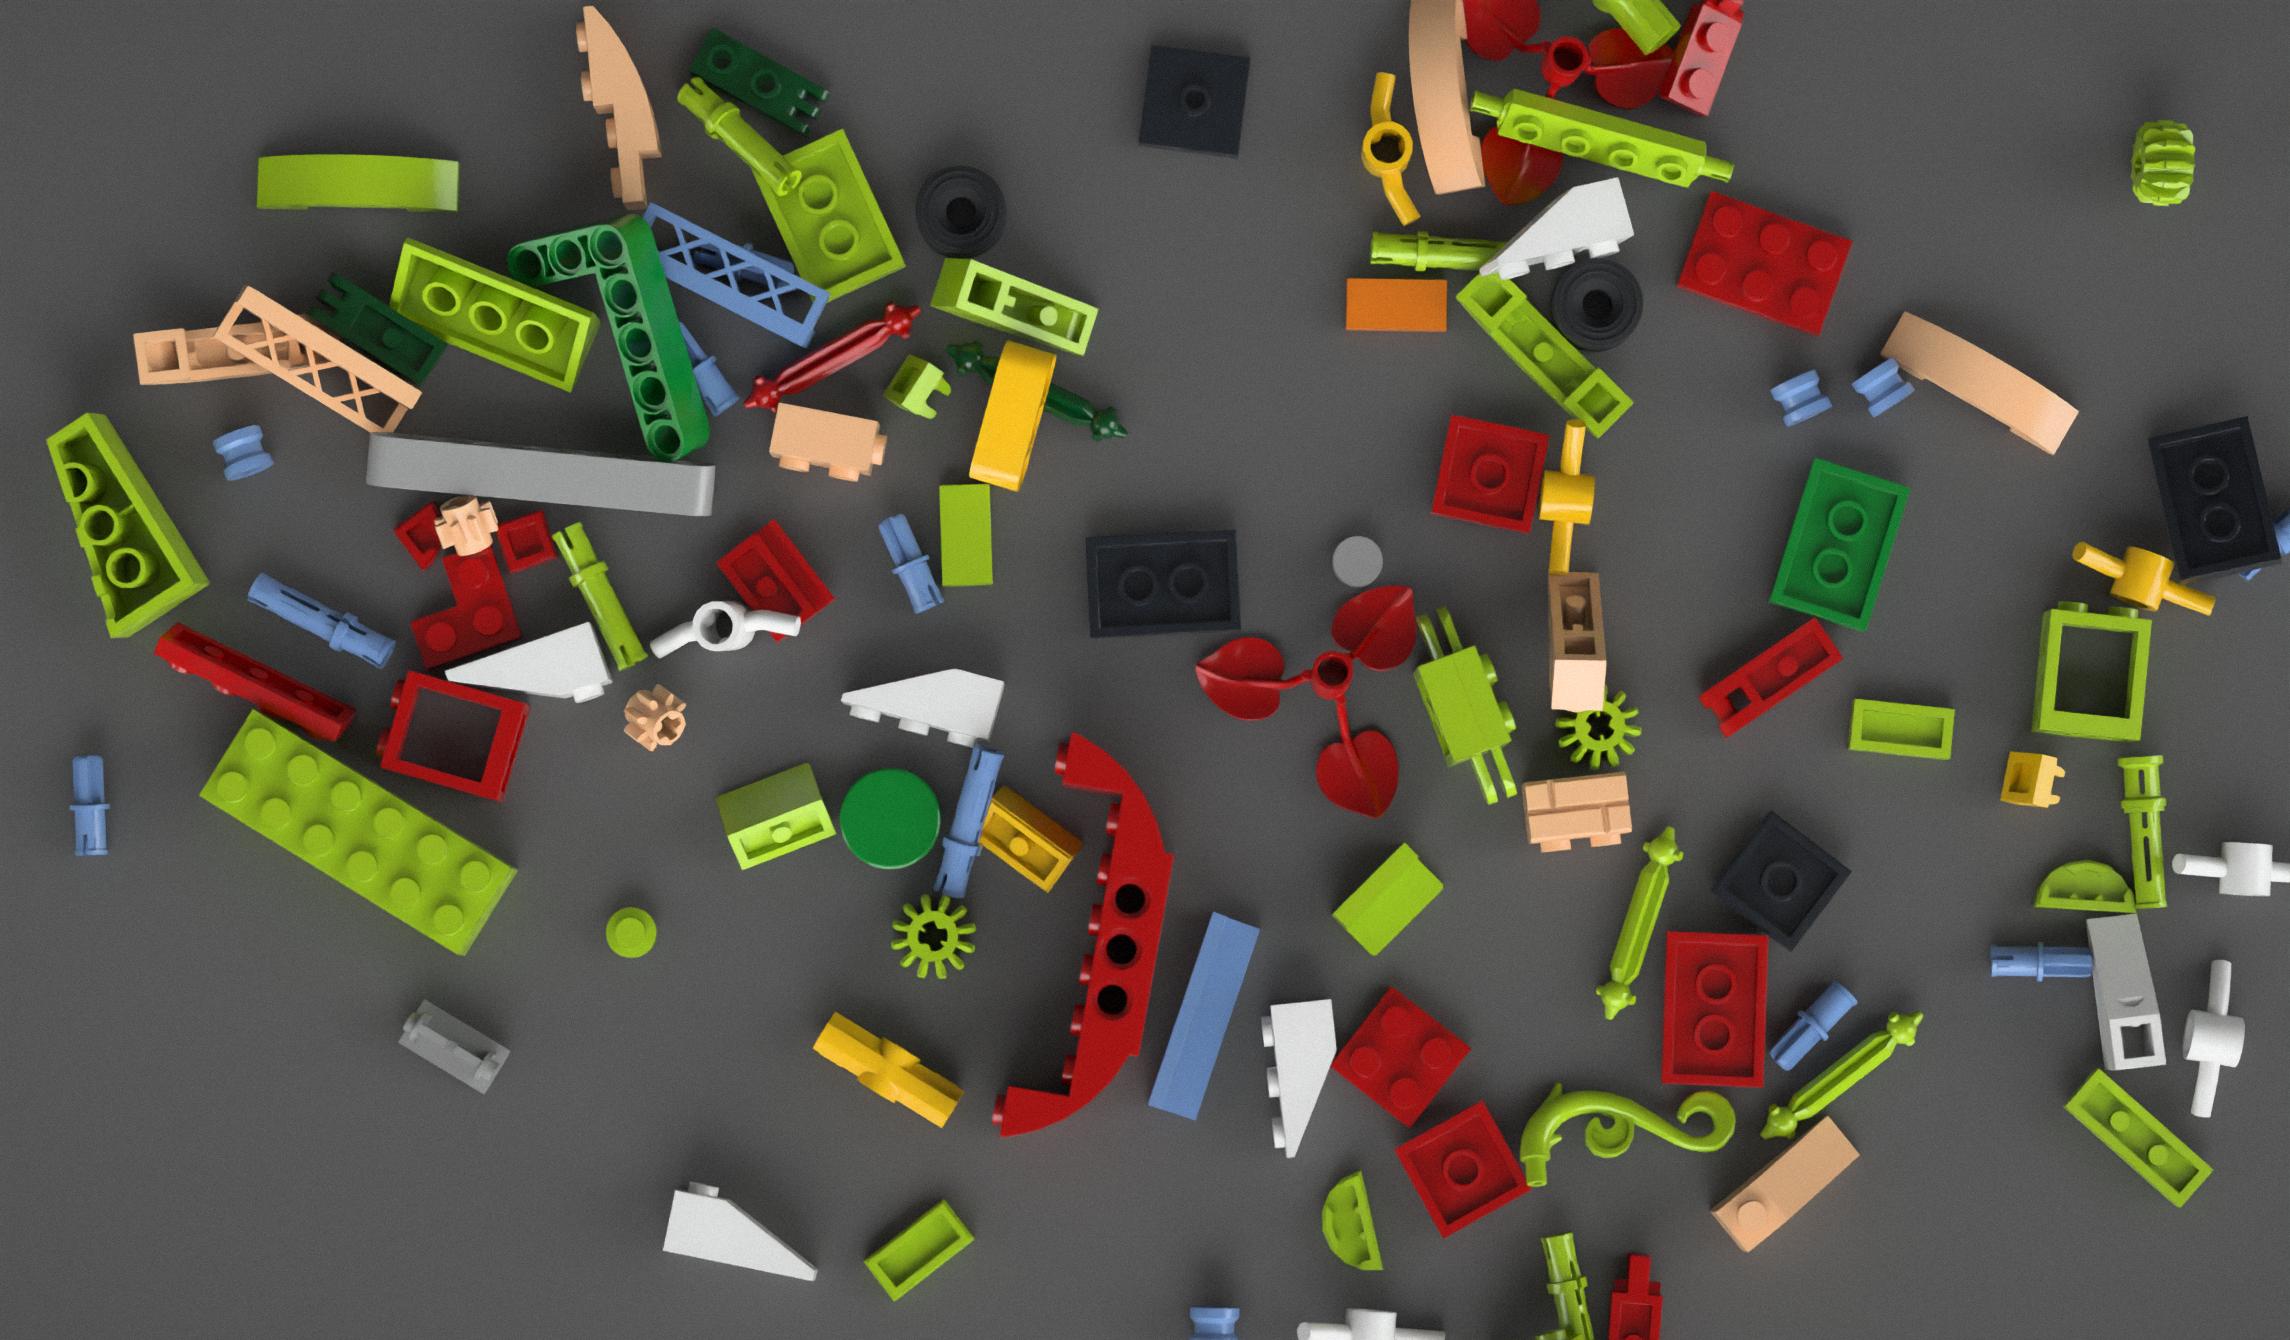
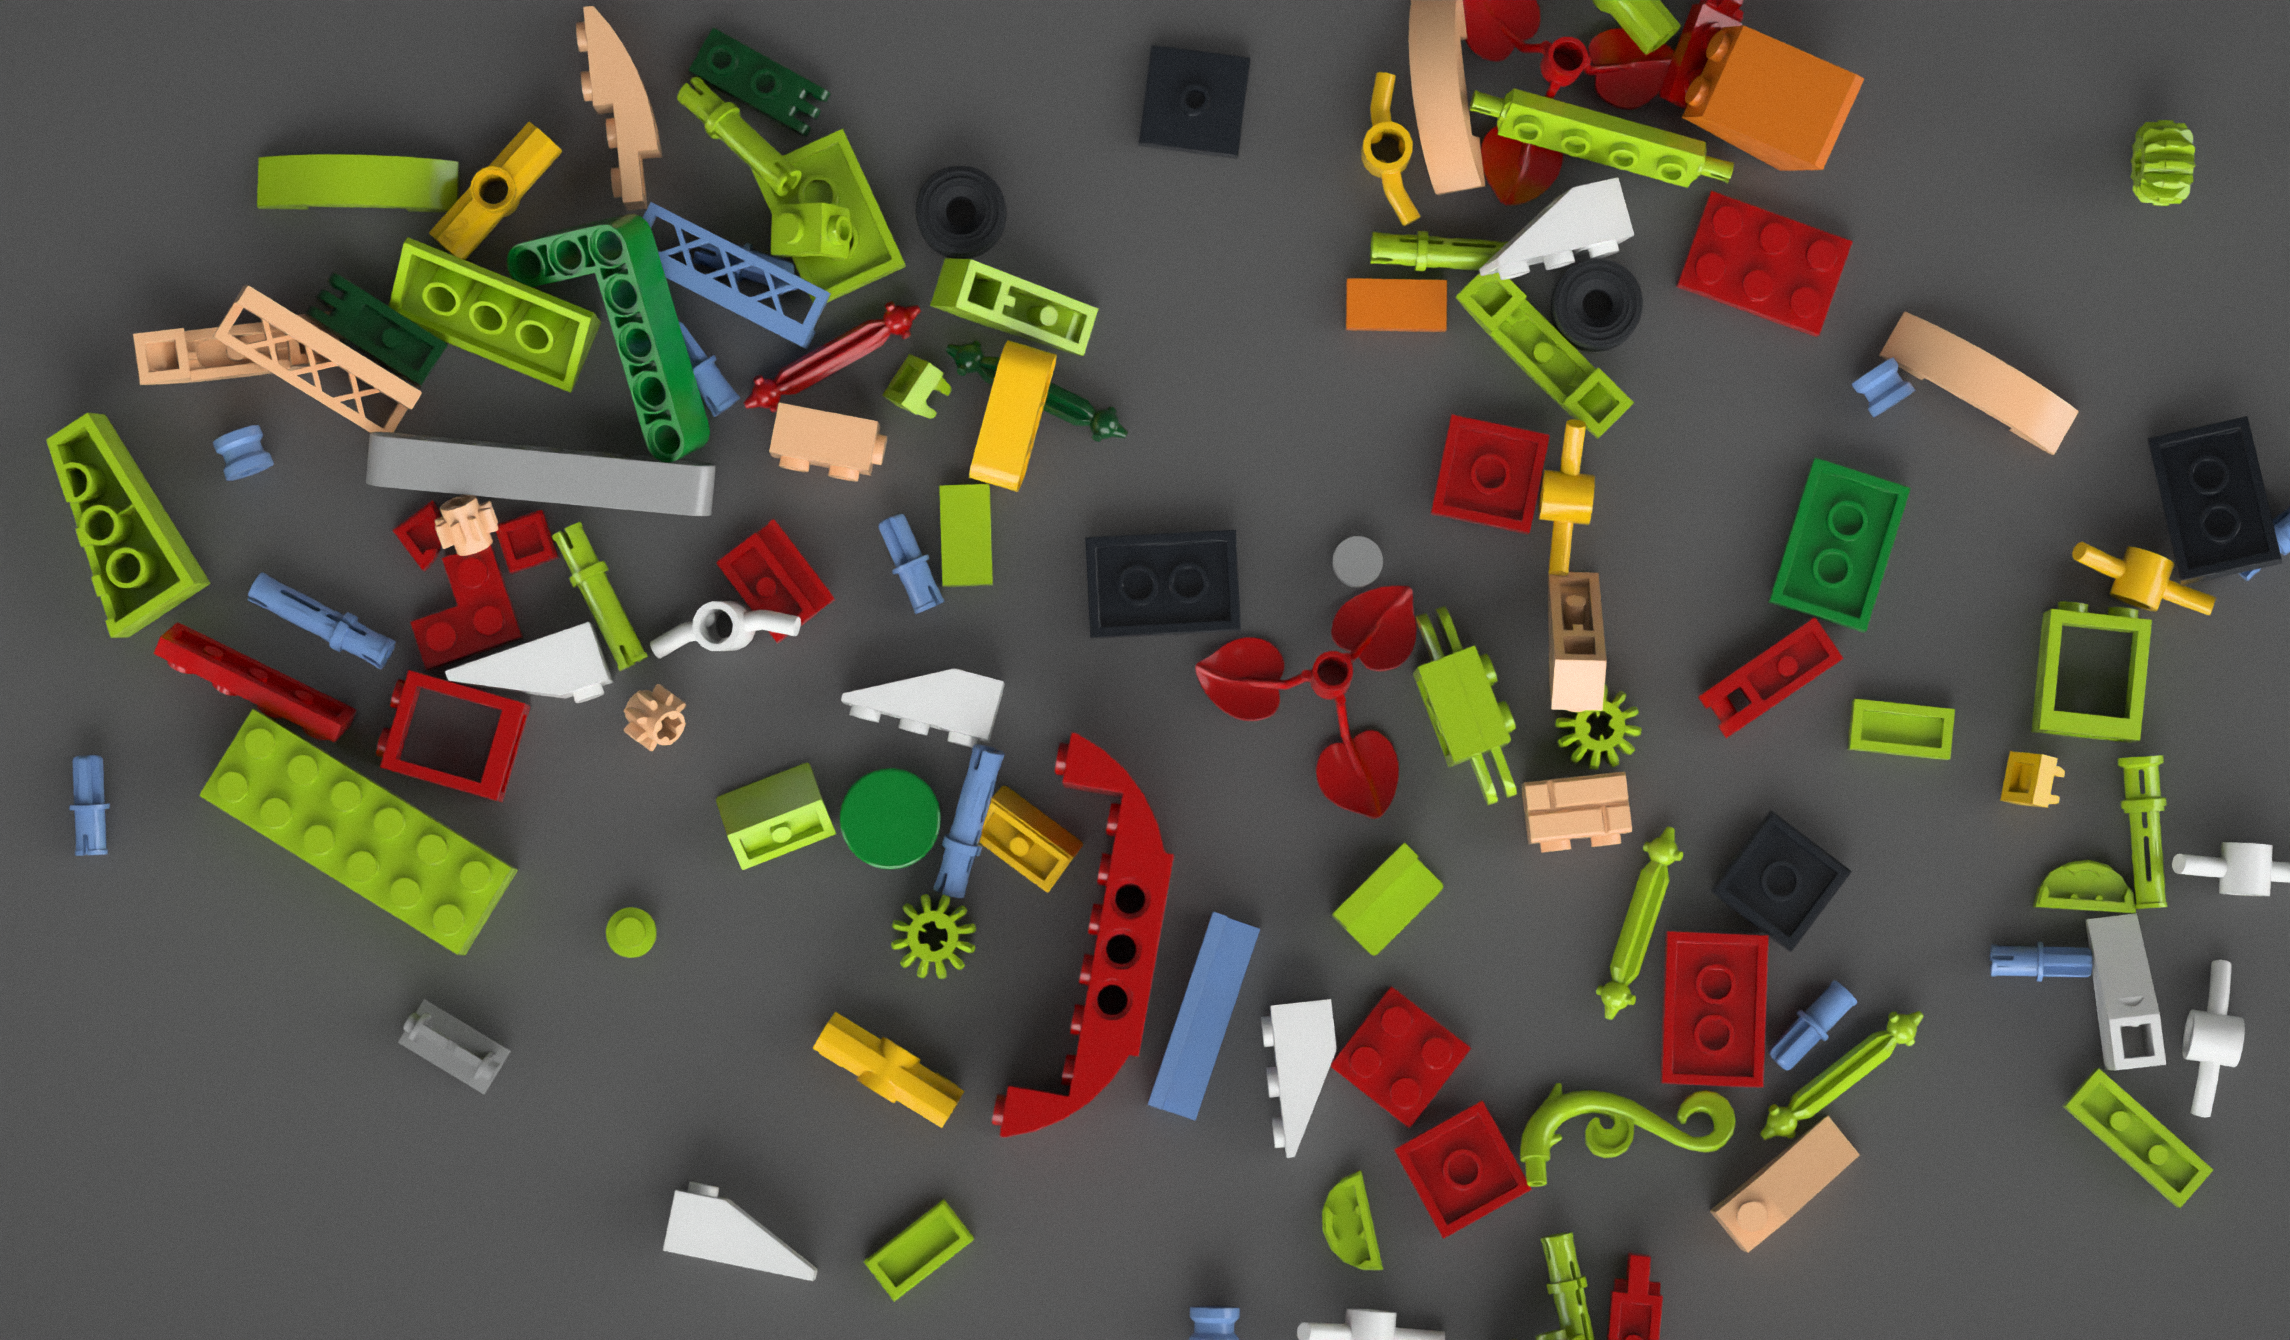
(518, 166): none -> yellow piece
(810, 230): none -> lime bracket
(1771, 99): none -> orange slope
(1800, 398): medium blue wheel -> none

